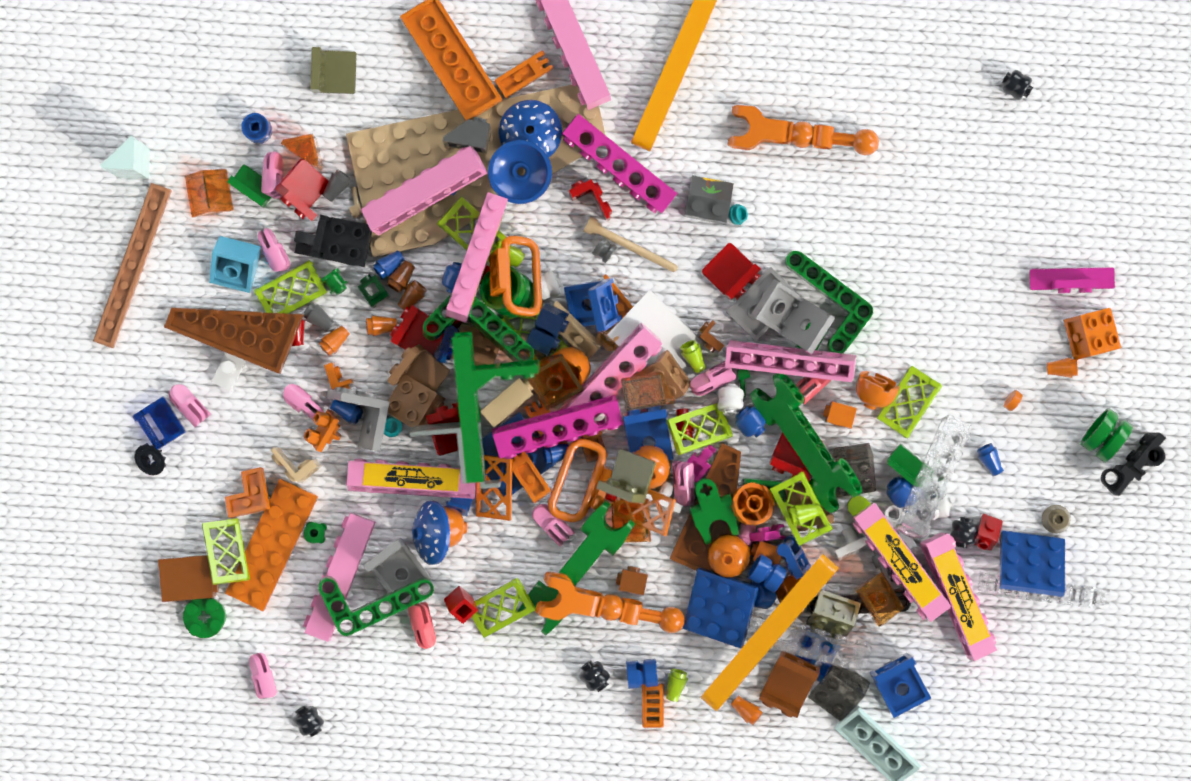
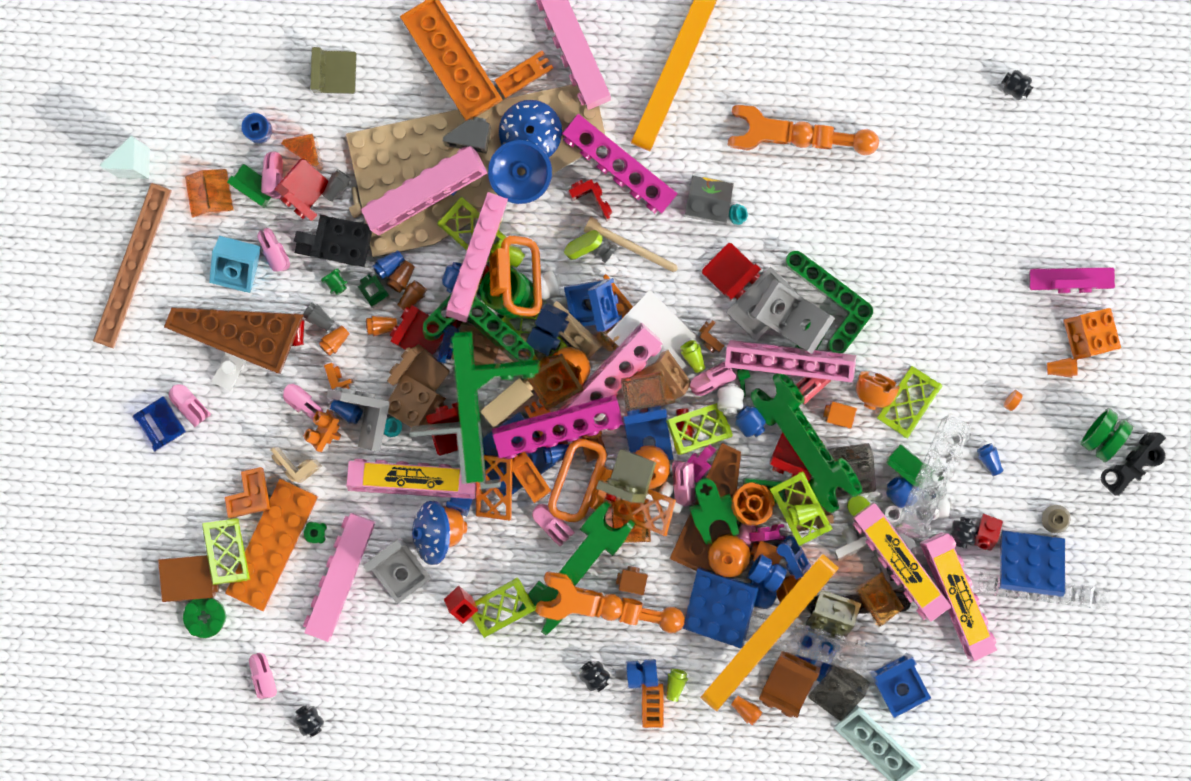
(143, 461): black gear -> none
(292, 273): lime window -> none
(373, 606): green beam -> none
(422, 625): coral arm -> none
(583, 245): none -> lime tile

